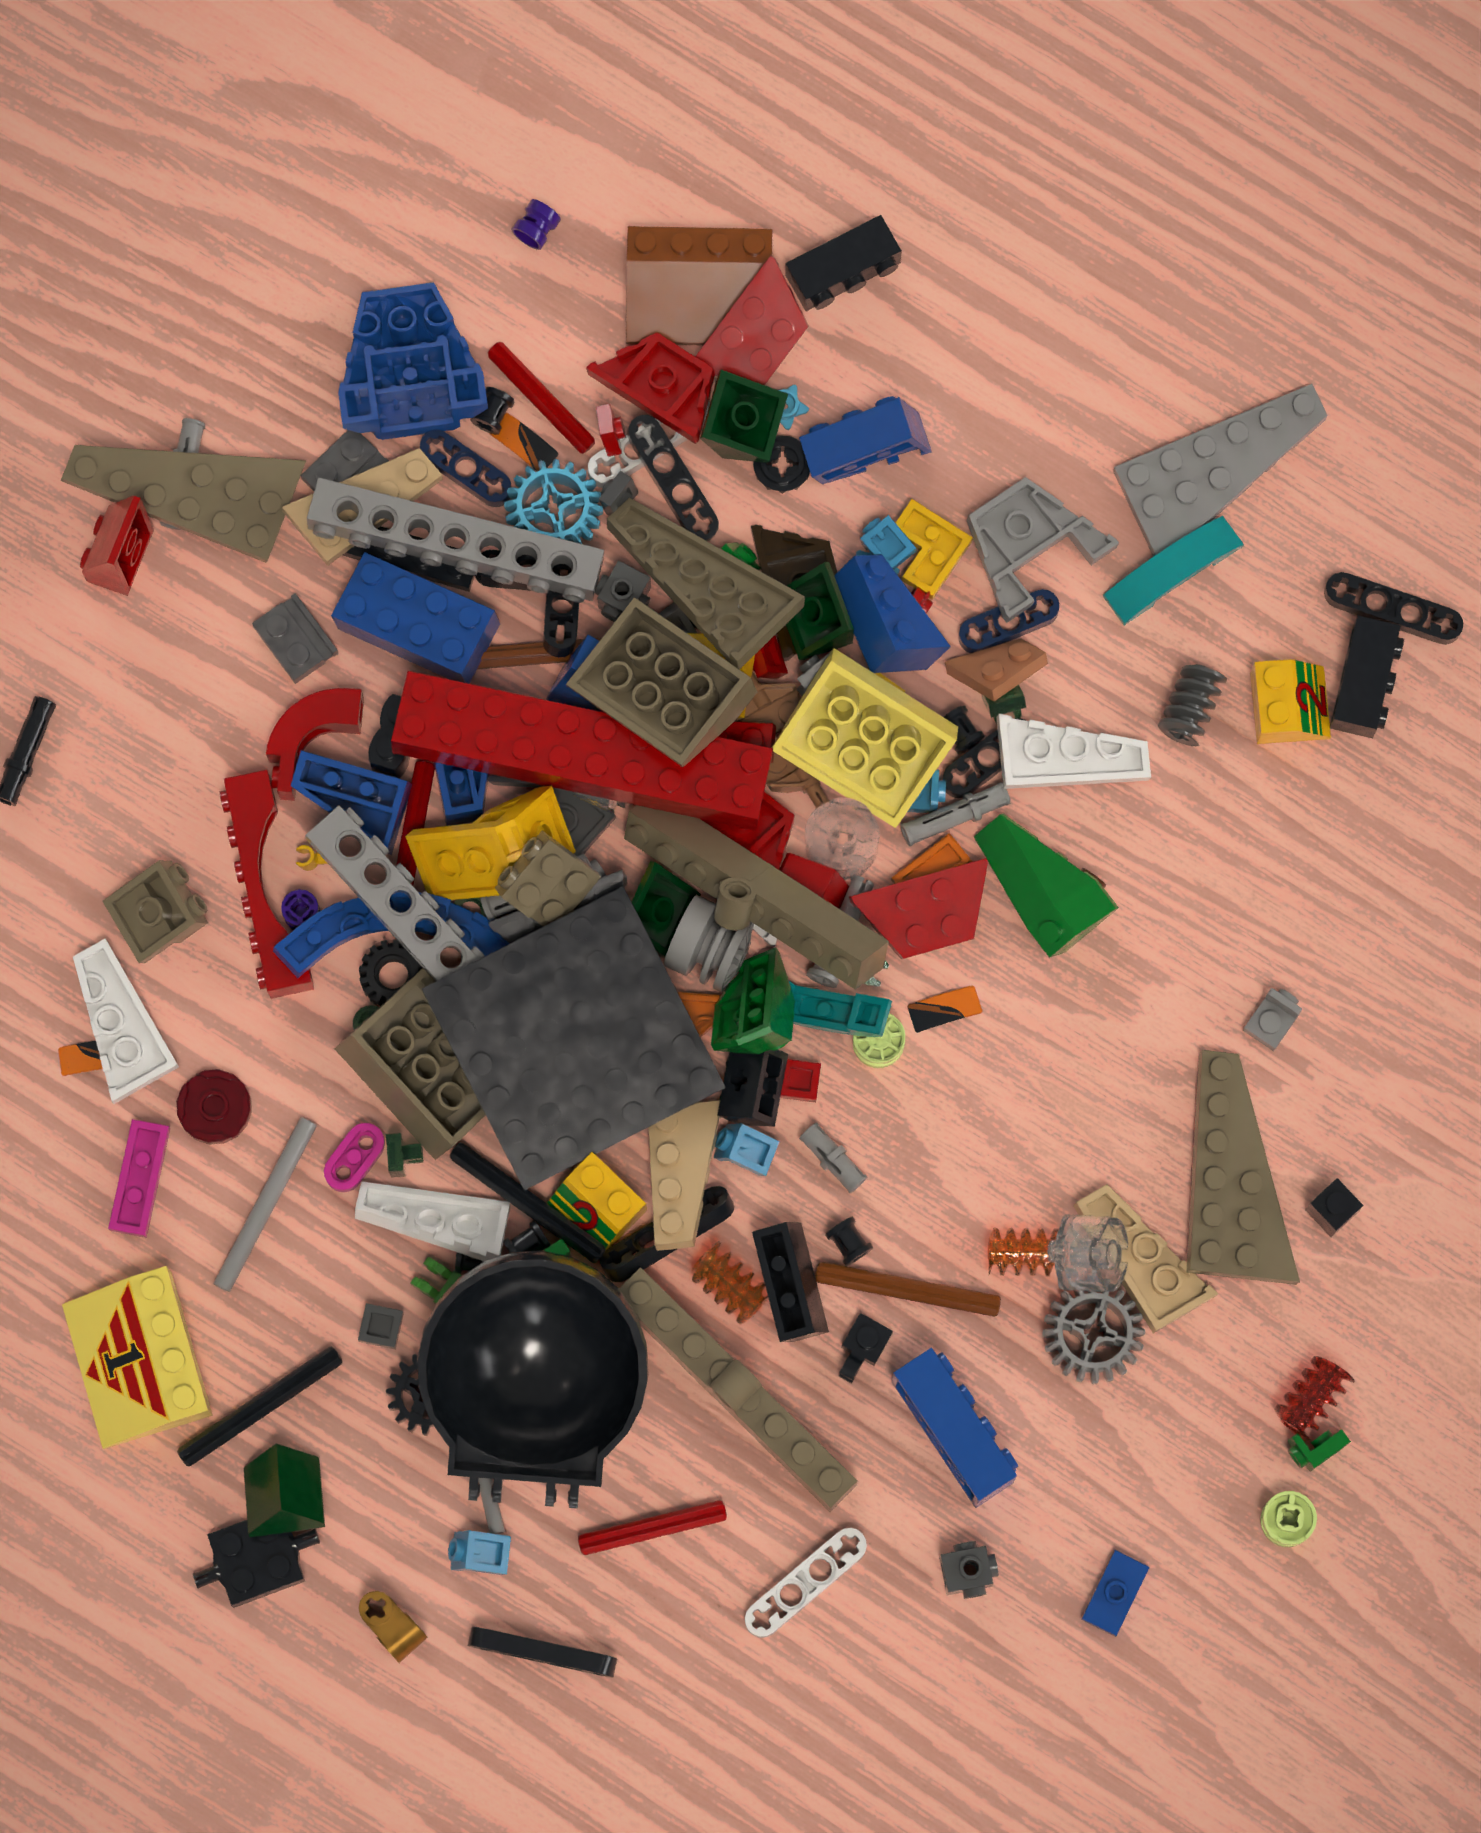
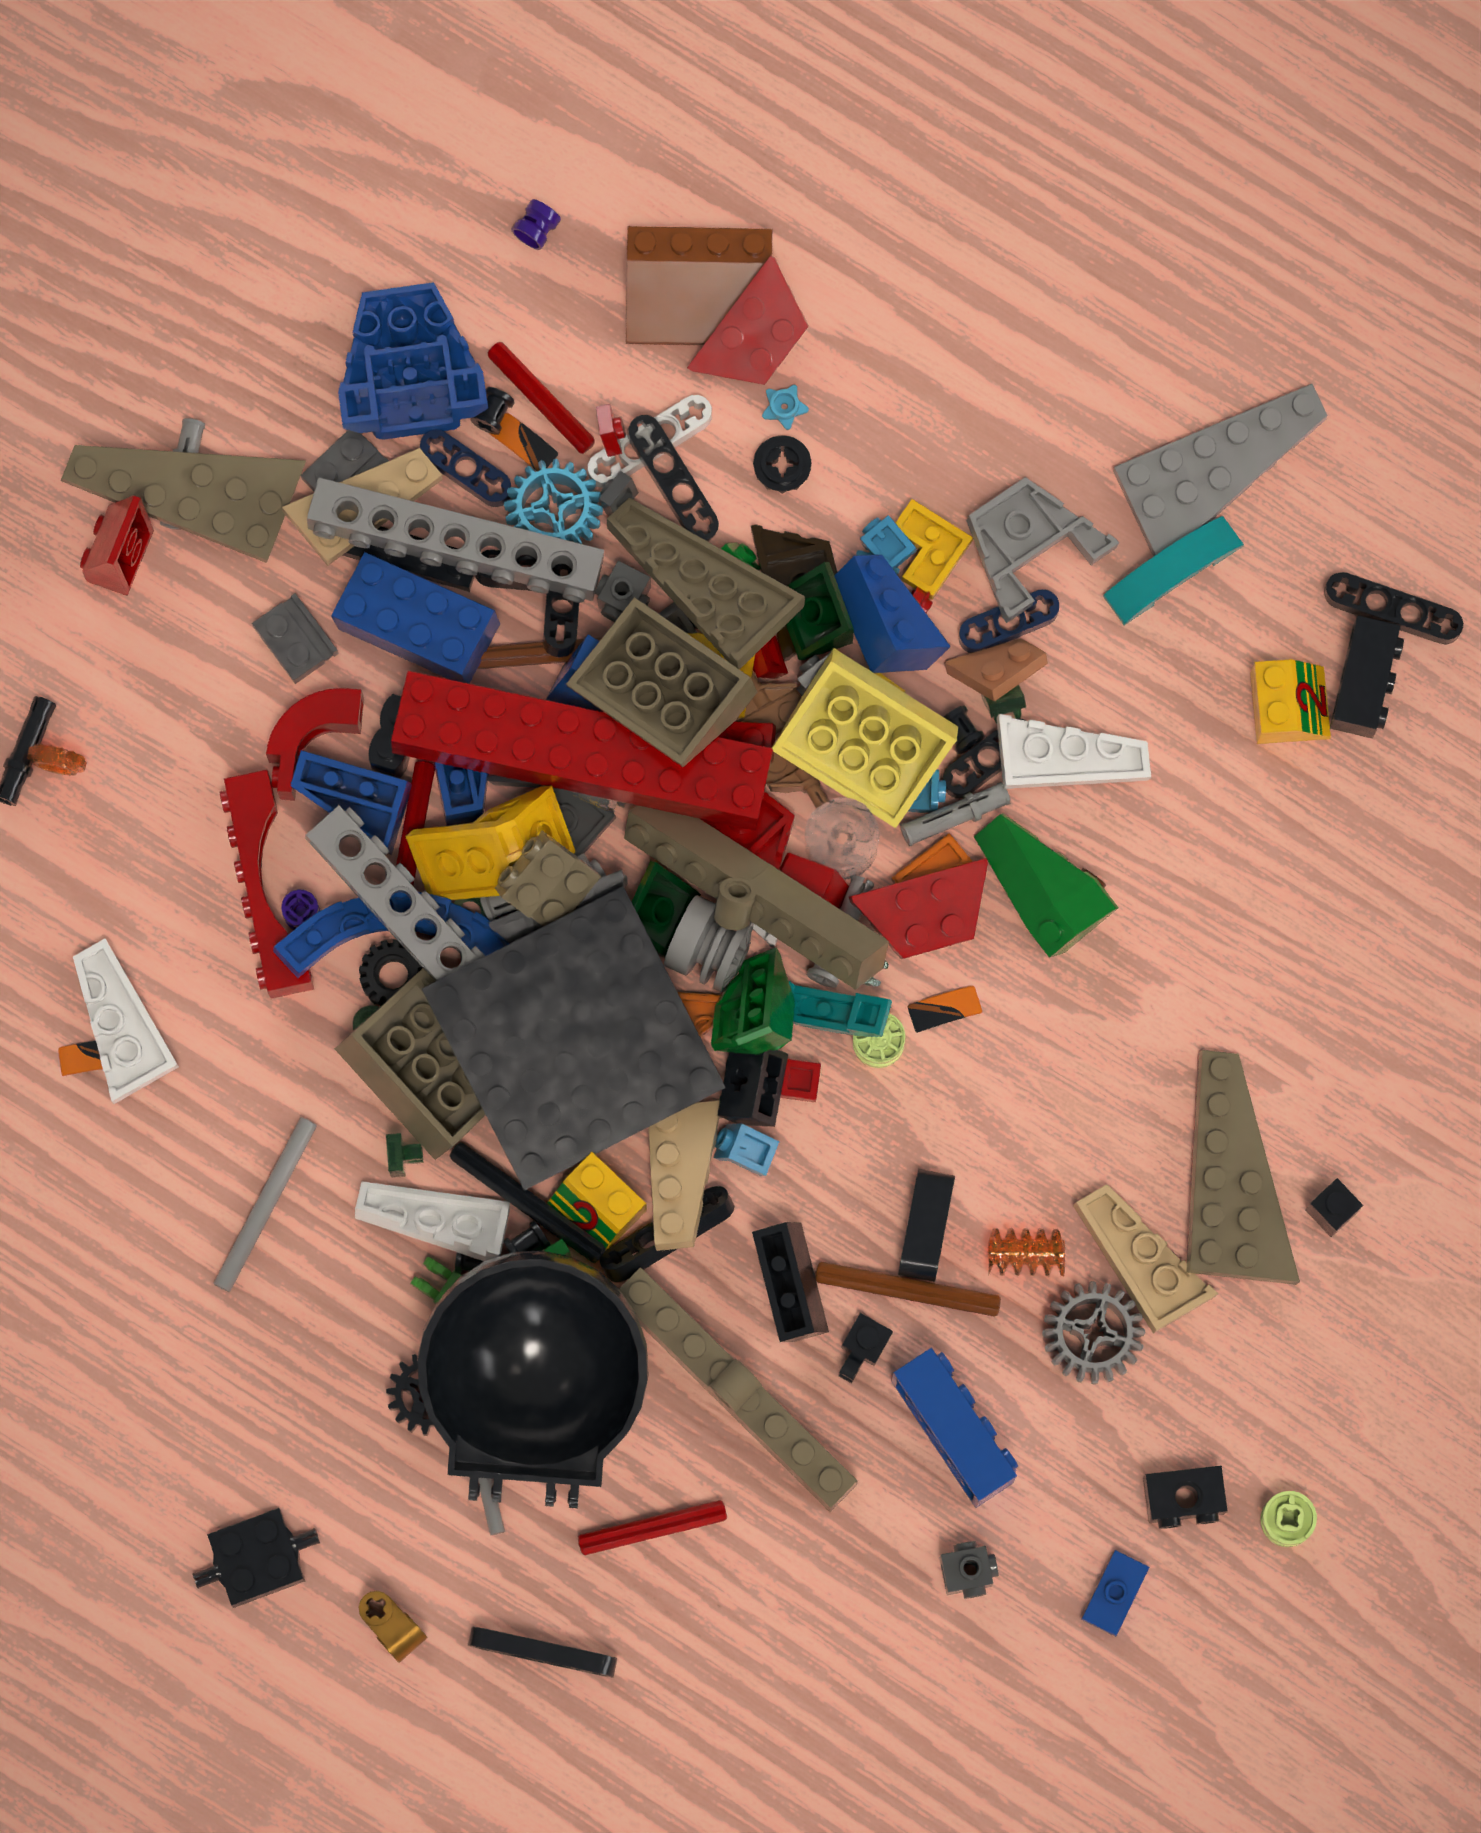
(56, 760): none -> clear orange gear
(136, 1358): light yellow slope -> none
(139, 1178): dark pink plate -> none
(156, 910): dark tan plate -> none
(214, 1107): dark red tile -> none
(259, 1406): black axle -> none
(283, 1492): dark green slope -> none
(314, 860): yellow hand -> none
(354, 1158): dark pink plate -> none
(380, 1326): dark grey plate -> none
(479, 1552): dark azure bracket -> none
(661, 382): red wing -> none
(729, 1283): clear orange piece -> none
(743, 418): dark green slope -> none
(801, 1577): white beam -> none
(833, 1157): light grey pin -> none
(843, 264): black brick -> none
(849, 1241): black bush -> none
(864, 439): blue wedge -> none
(926, 1225): none -> black beam
(1089, 1253): clear brick -> none
(1189, 702): dark grey piece -> none
(1204, 1482): none -> black brick
(1273, 1018): light grey bracket -> none
(1312, 1396): clear red piece -> none
(1325, 1447): green bracket -> none

